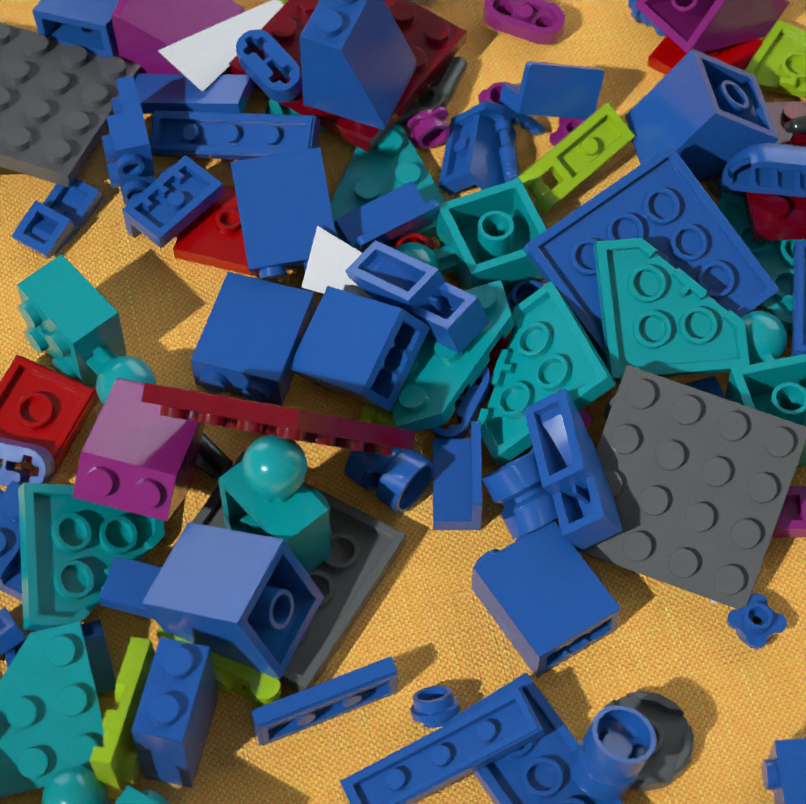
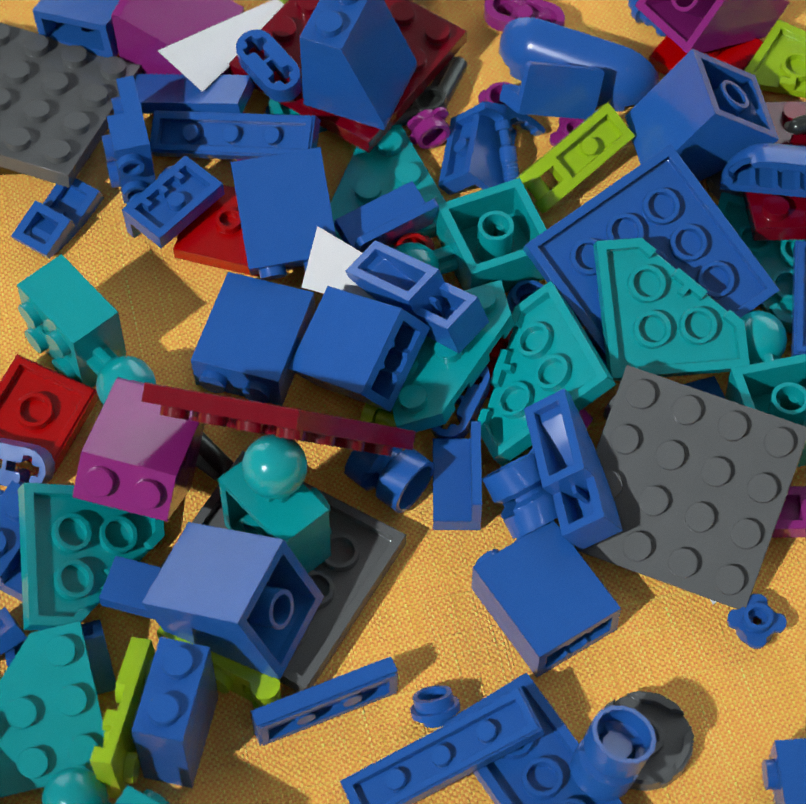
(626, 72): none -> blue brick

